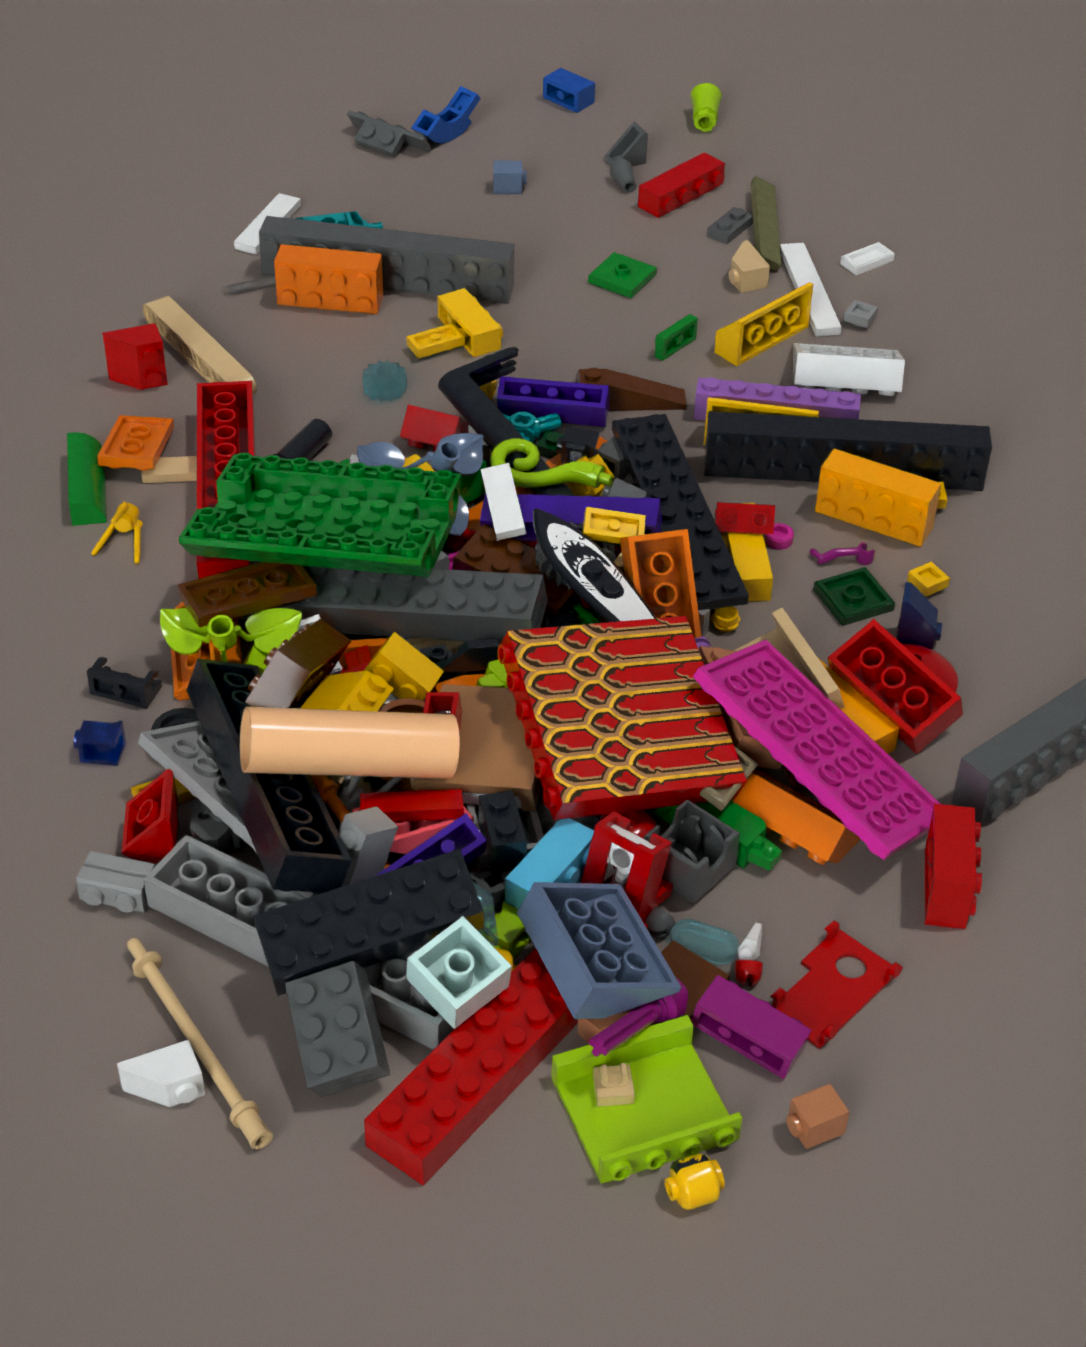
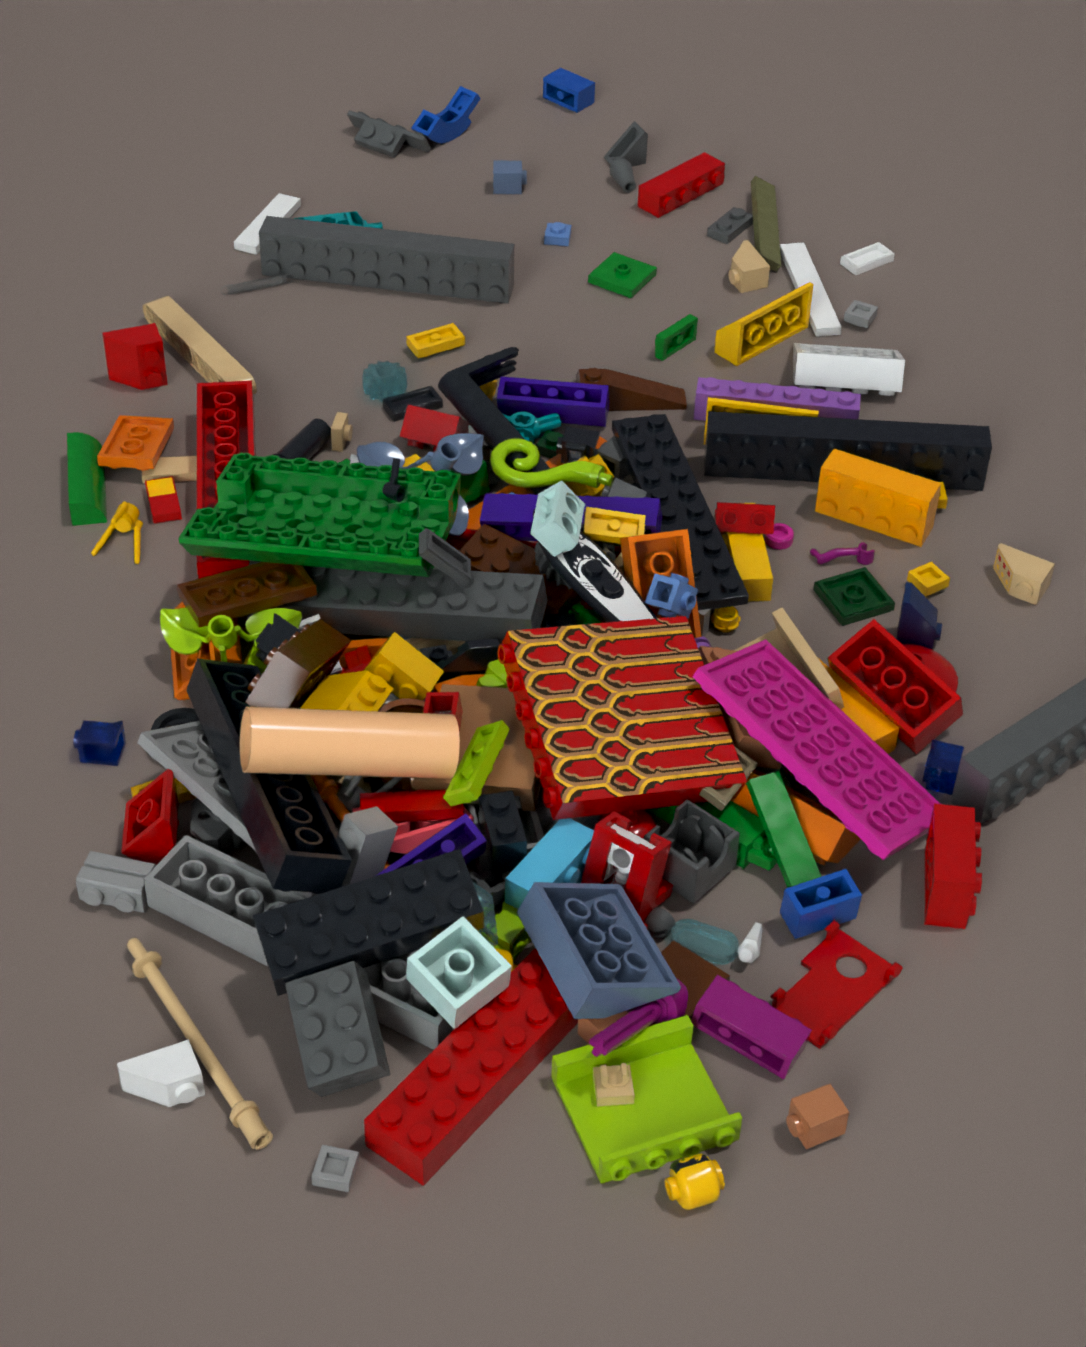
(122, 686): black hinge -> none
(163, 499): none -> red tile
(273, 636): none -> black window
(329, 279): orange brick -> none
(335, 1168): none -> light grey plate
(340, 432): none -> tan plate
(392, 488): none -> black hand
(422, 397): none -> black tile
(444, 557): none -> dark grey tile
(476, 324): yellow brick -> none
(476, 763): none -> lime plate
(503, 501): white tile -> none
(557, 234): none -> medium blue plate
(558, 518): none -> light aqua brick
(671, 595): none -> medium blue brick
(705, 104): lime plant -> none
(748, 969): red hinge -> none
(783, 829): none -> green tile
(818, 902): none -> blue brick
(942, 767): none -> clear blue window
(1022, 573): none -> tan slope

